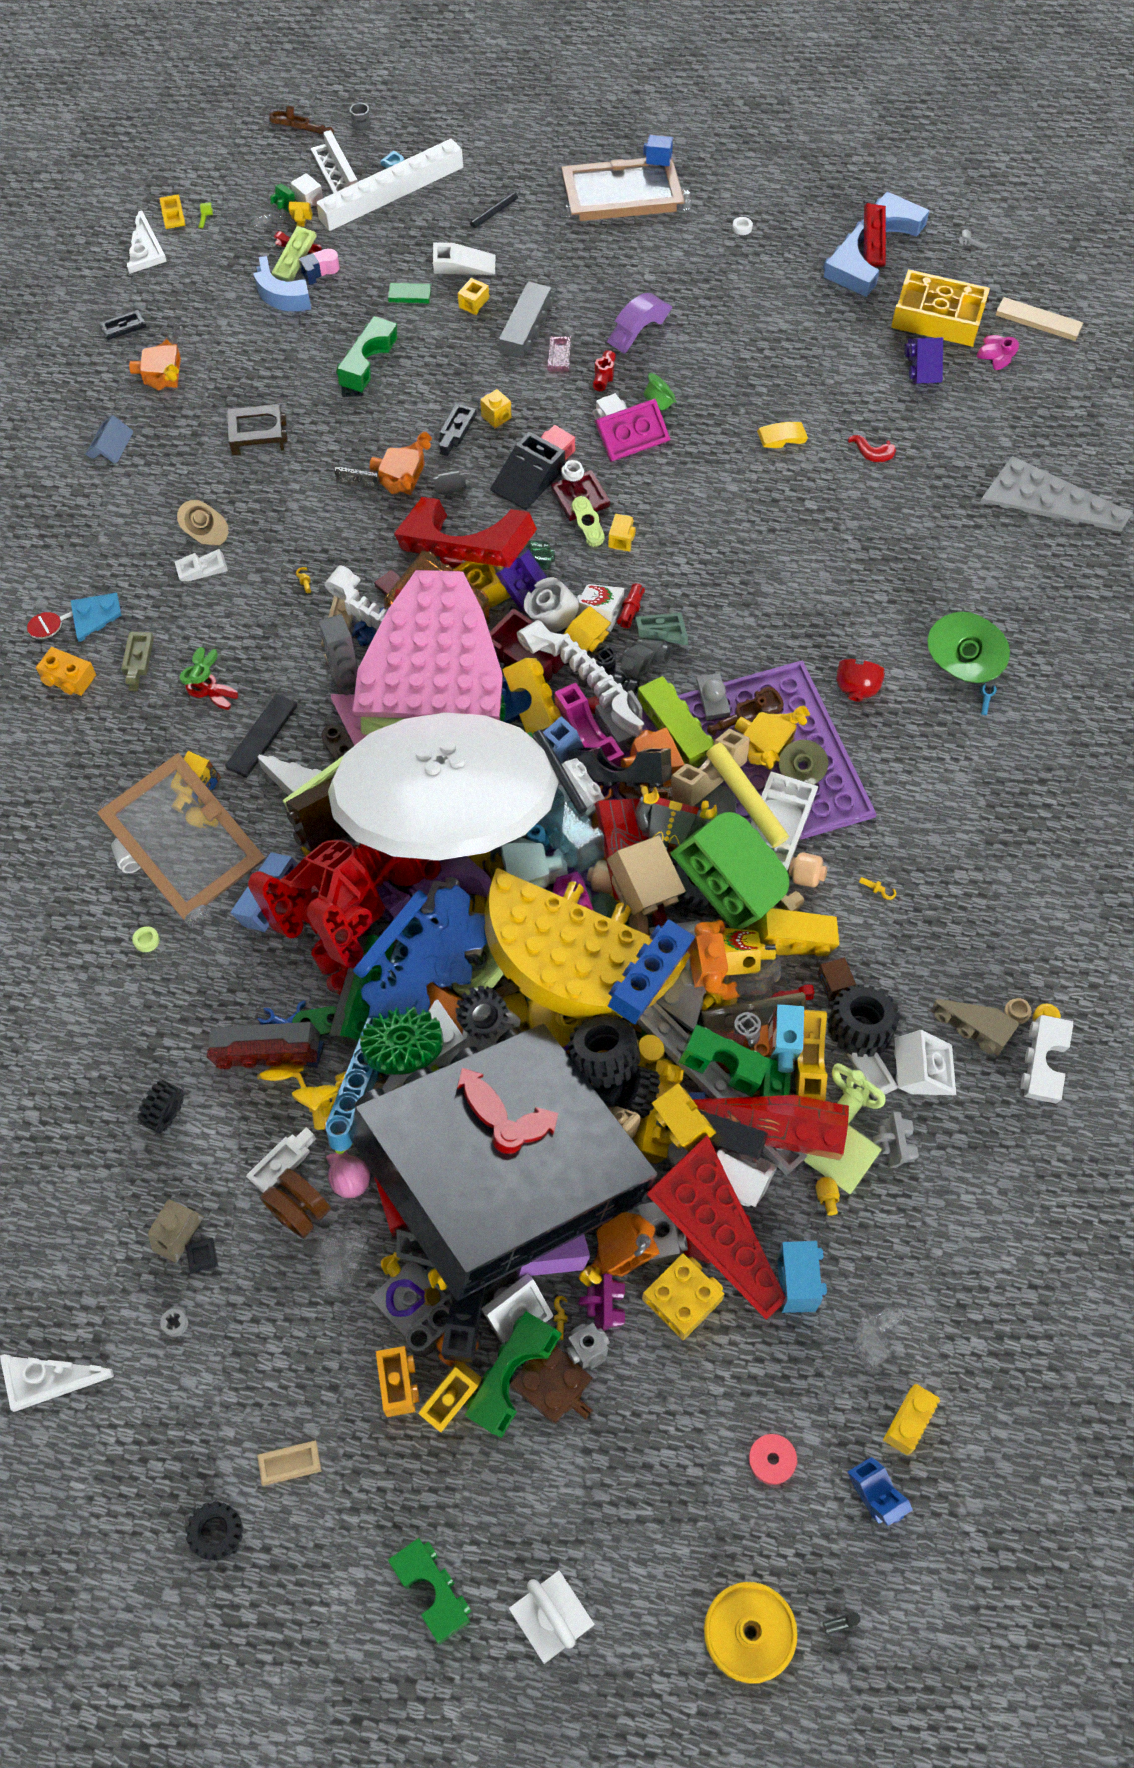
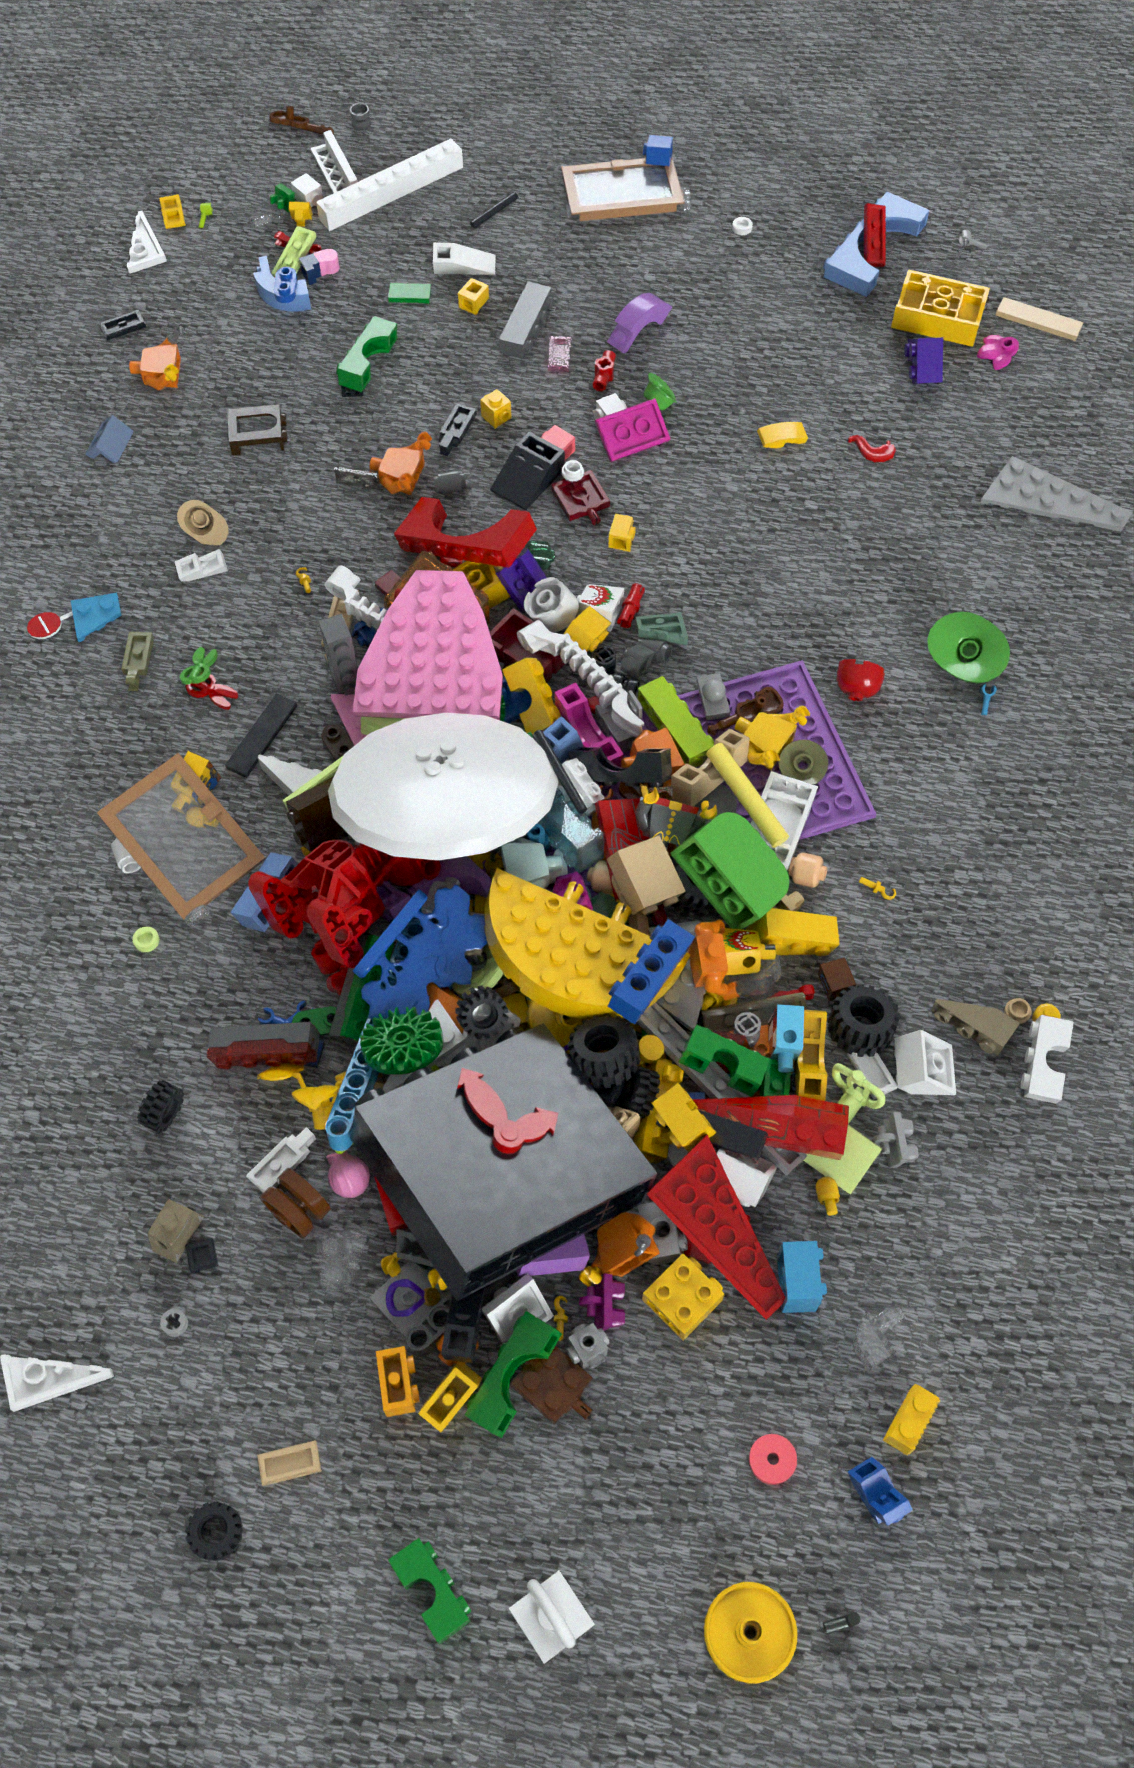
(65, 671): light orange brick -> none
(285, 285): none -> plate
(392, 159): medium azure tile -> none
(594, 532): yellowish green piece -> none

